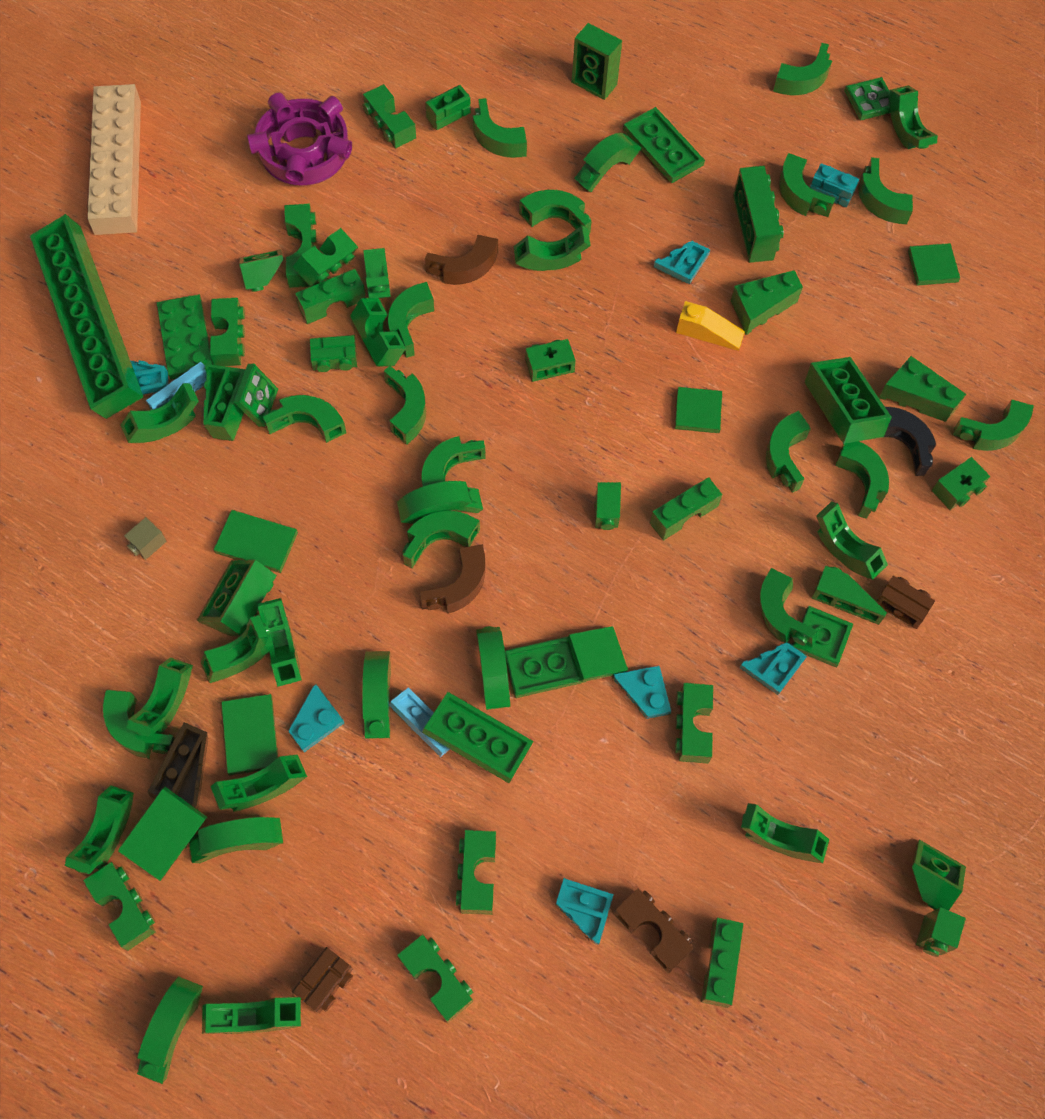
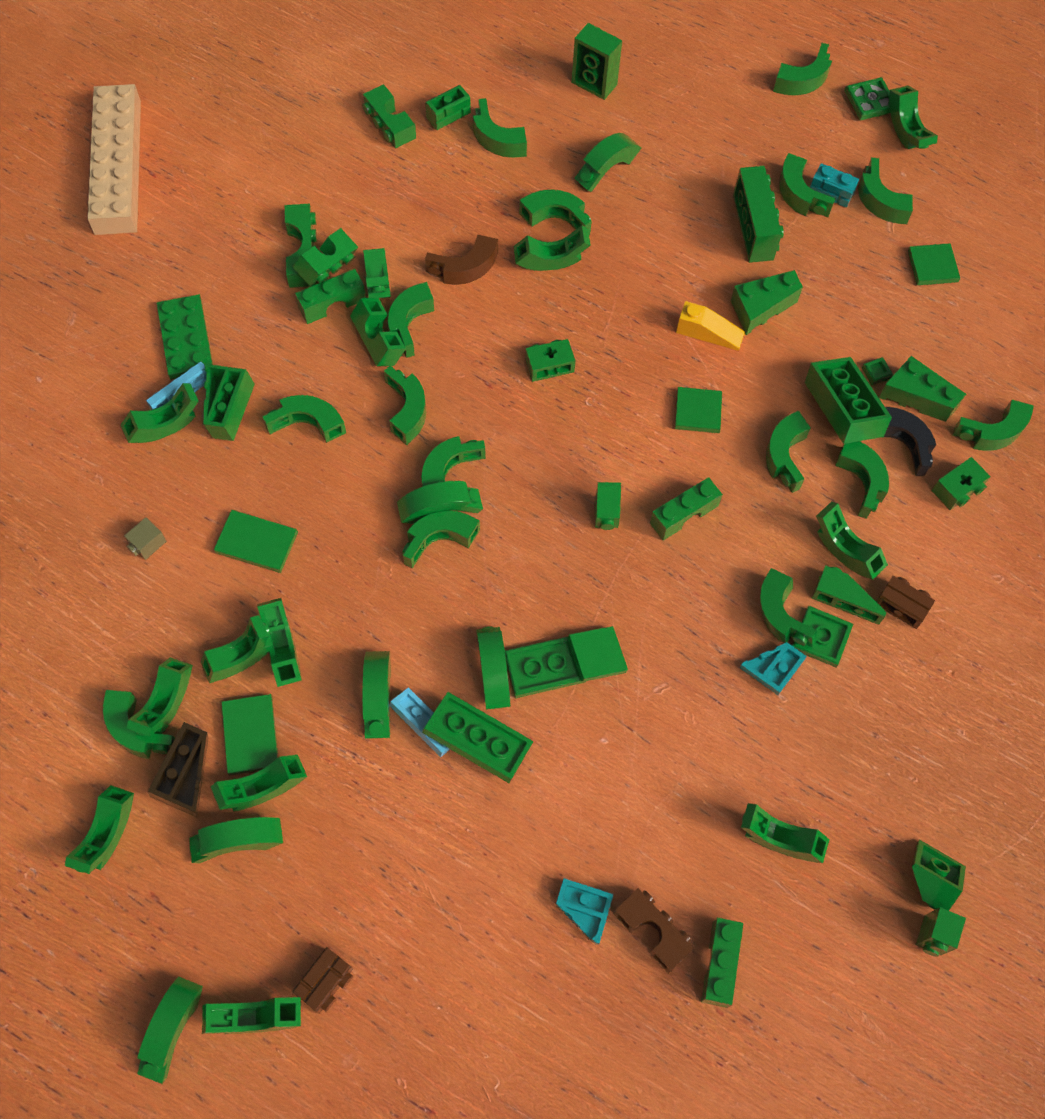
(86, 317): green brick -> none
(134, 923): green arch -> none
(150, 377): teal wing -> none
(162, 833): green tile -> none
(227, 348): green arch -> none
(237, 597): green slope -> none
(255, 394): green piece -> none
(259, 269): green slope -> none
(301, 119): magenta piece -> none
(314, 720): teal wing -> none
(333, 353): green brick -> none
(423, 957): green arch -> none
(464, 588): reddish brown arch -> none
(477, 849): green arch -> none
(646, 690): teal wing -> none
(664, 145): green plate -> none
(684, 262): teal wing -> none
(693, 744): green arch -> none
(877, 371): none -> green tile

